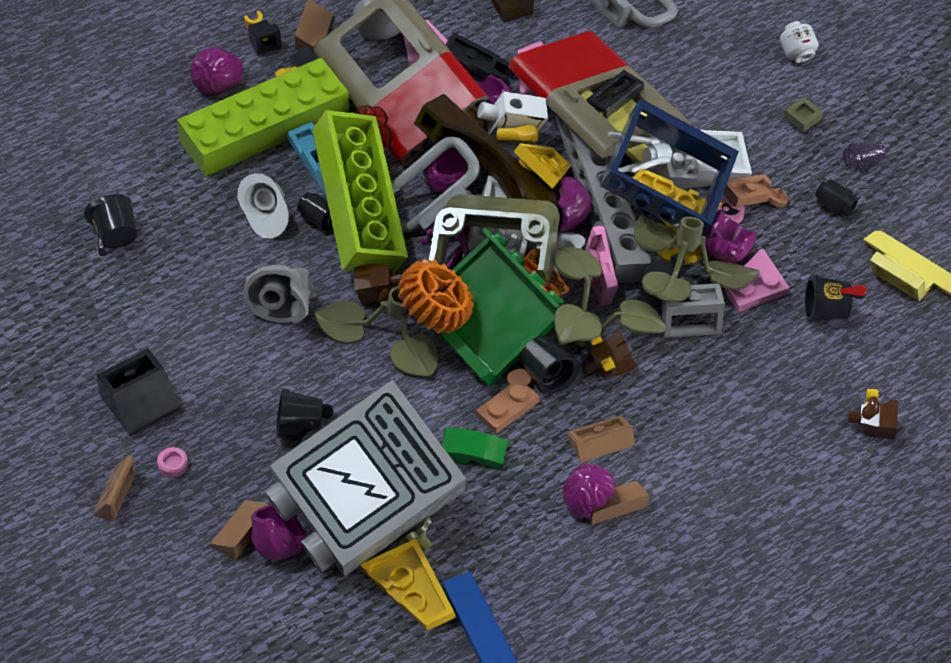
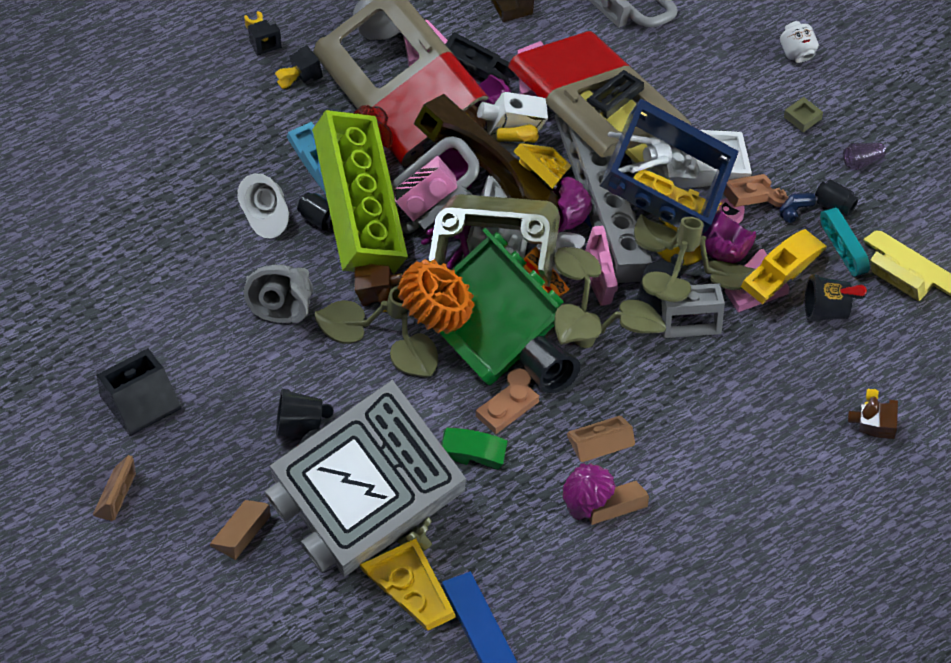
(112, 220): black hat -> none
(172, 462): bright pink tile -> none
(216, 71): magenta hair -> none
(260, 116): lime brick -> none
(274, 536): magenta hair -> none
(313, 25): medium nougat slope -> none
(425, 188): none -> bright pink brick
(610, 356): reddish brown piece -> none
(782, 265): none -> yellow slope
(790, 206): none -> dark blue arm
(845, 242): none -> teal beam

